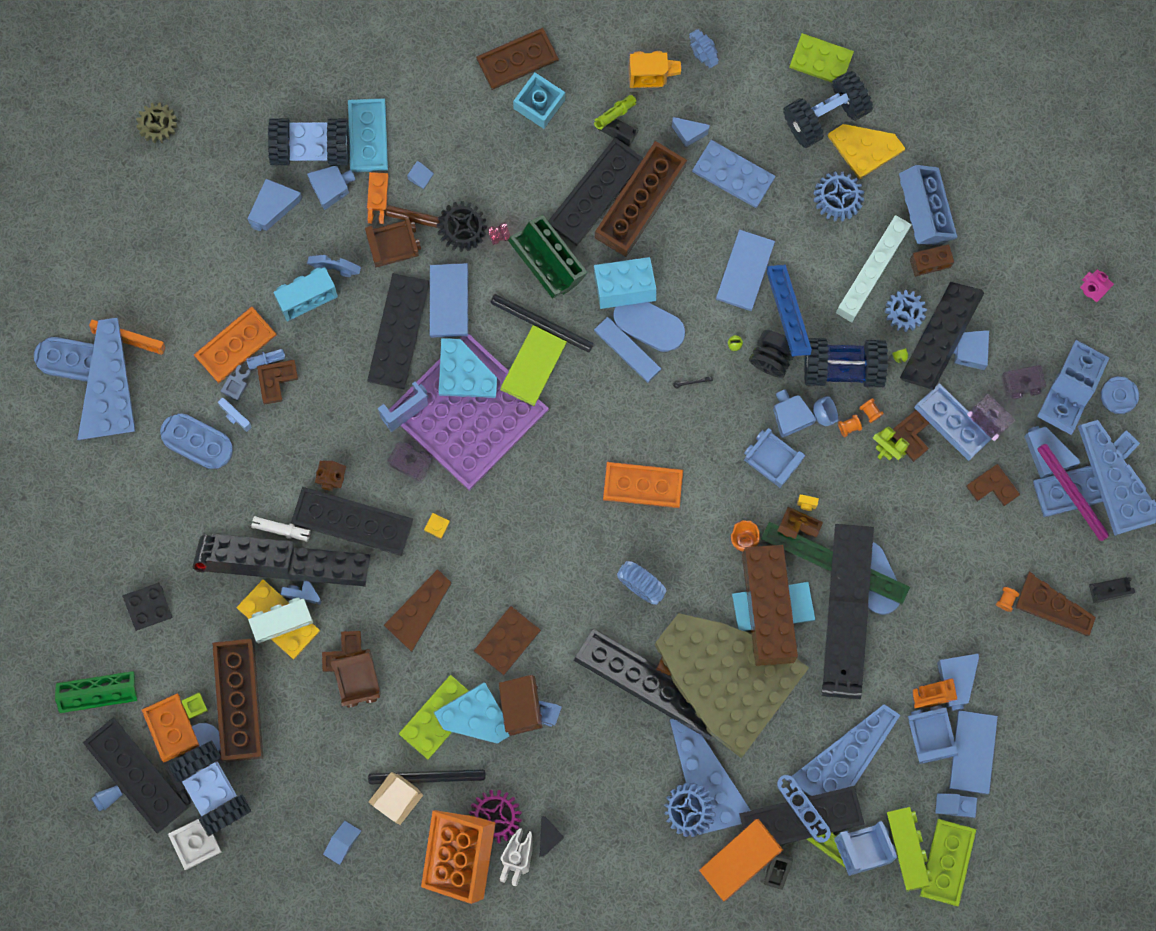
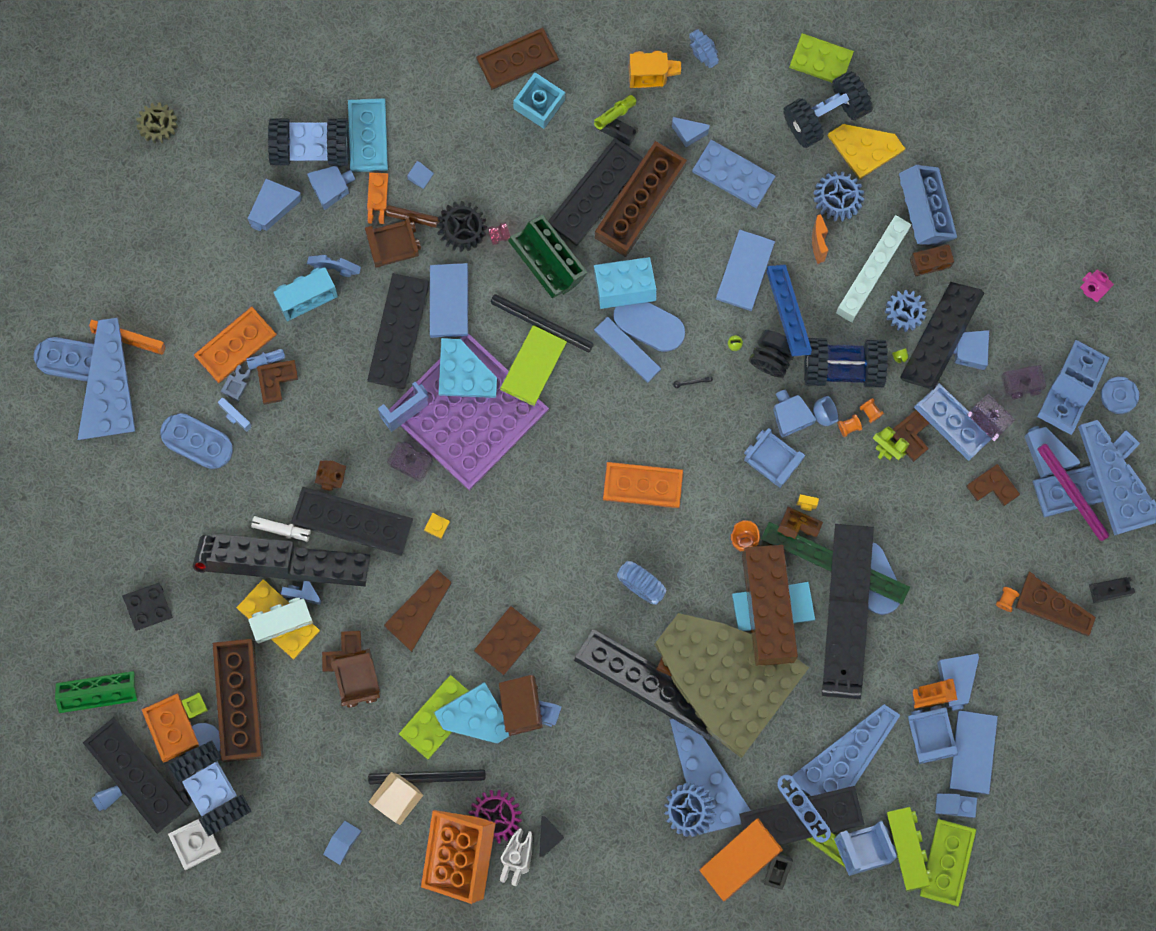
(818, 239): none -> orange slope

